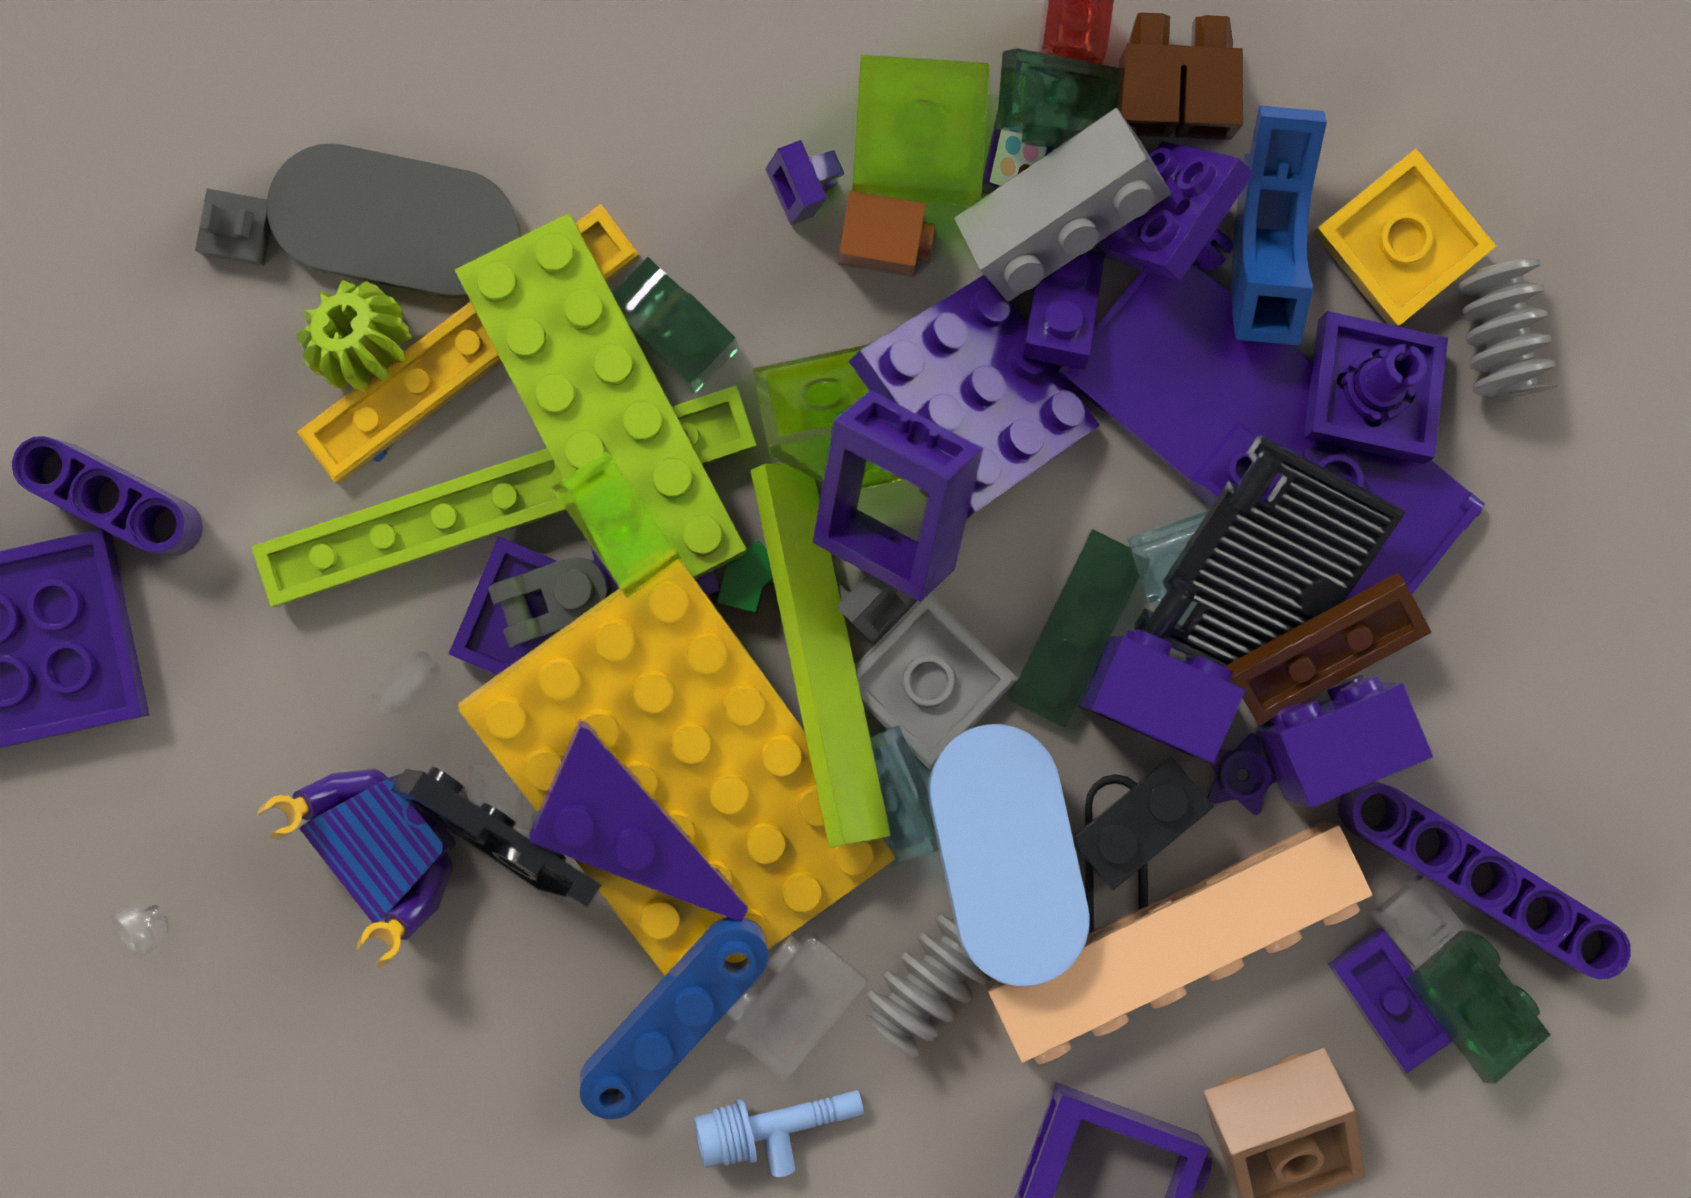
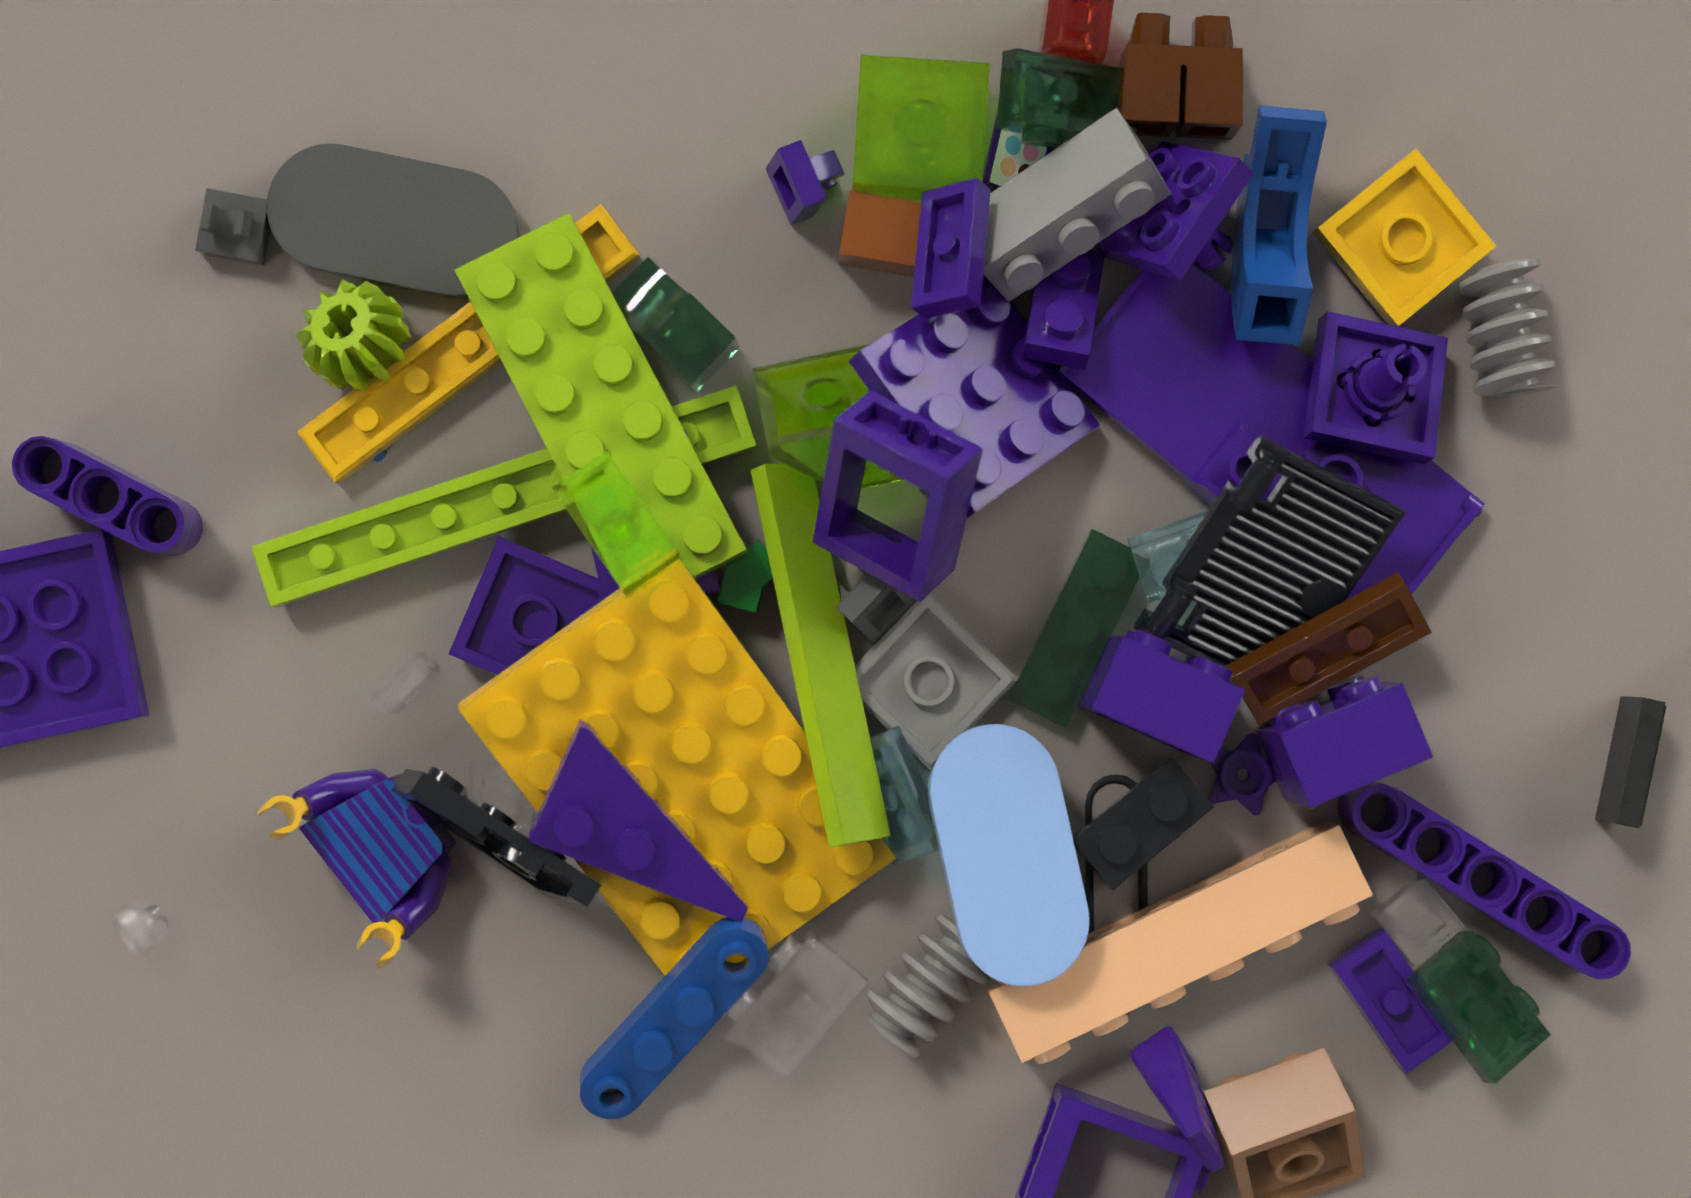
(568, 590): dark grey plate -> none
(730, 1133): light blue piece -> none
(951, 248): none -> dark purple plate
(1175, 1083): none -> dark purple slope
(1631, 761): none -> tile

